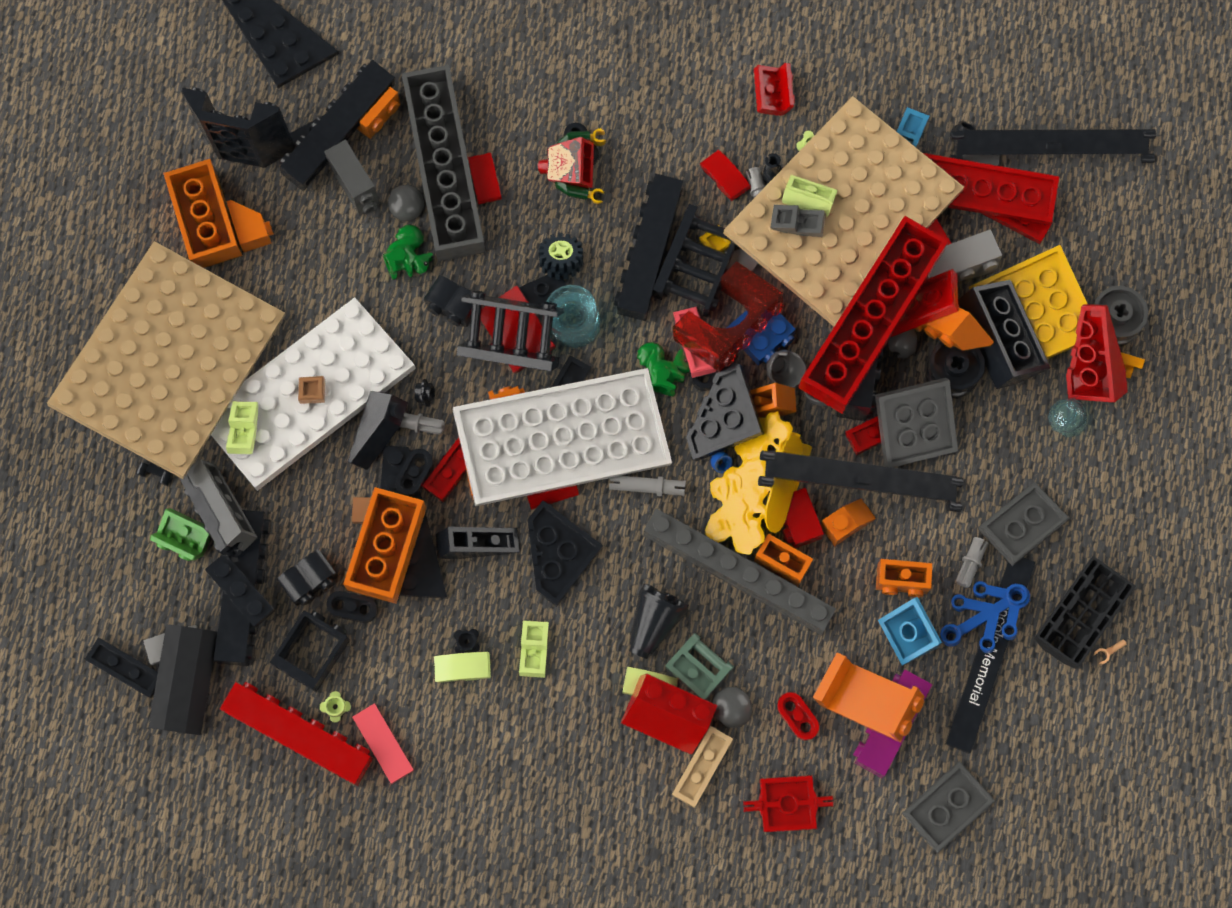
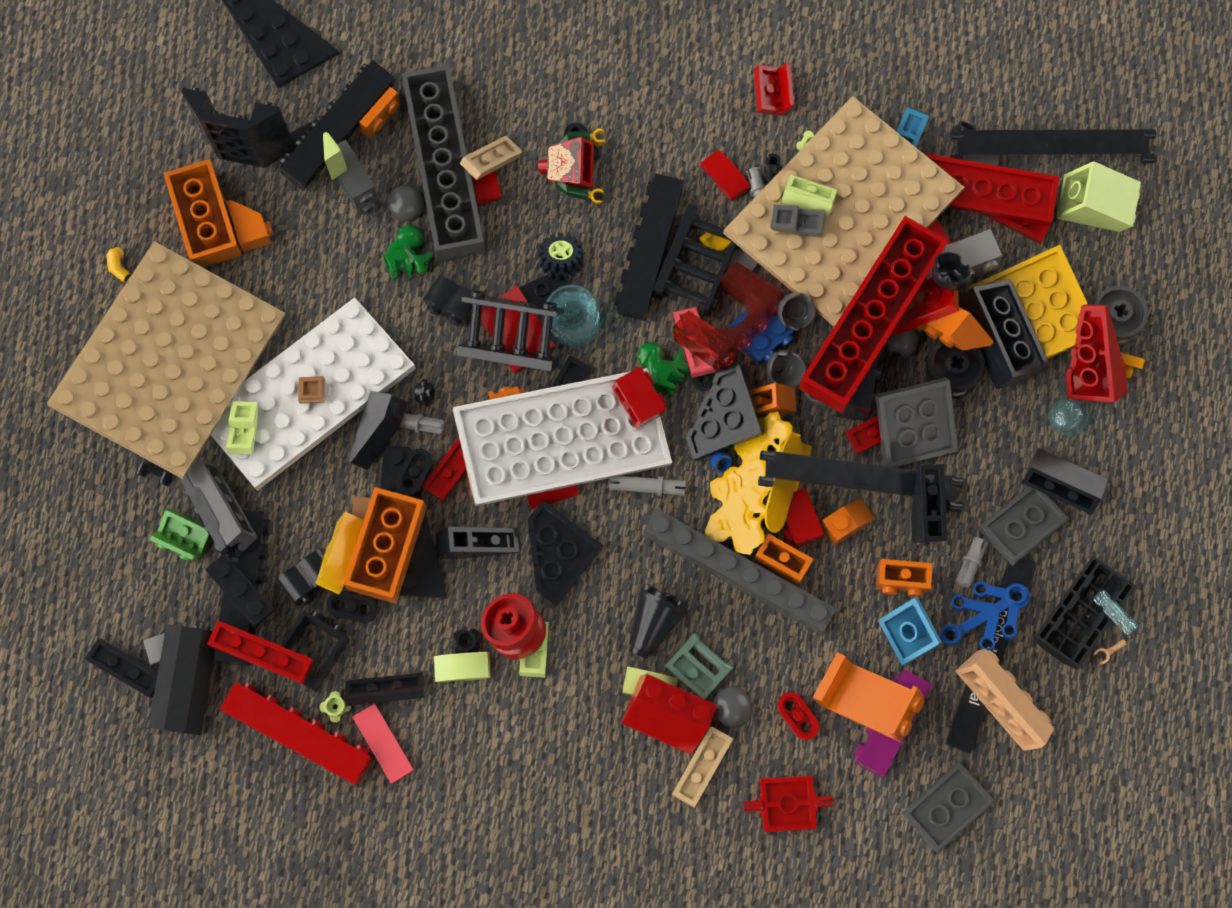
(114, 264): none -> yellow arm
(260, 652): none -> red plate
(333, 157): none -> yellowish green slope
(339, 553): none -> yellow slope
(384, 689): none -> black plate
(491, 157): none -> tan plate
(513, 626): none -> red wheel
(639, 397): none -> red brick
(796, 311): none -> dark grey hair
(929, 505): none -> black slope
(950, 271): none -> black hair
(1006, 700): none -> light nougat slope
(1065, 481): none -> black brick
(1099, 198): none -> yellowish green slope
(1115, 612): none -> clear light blue axle

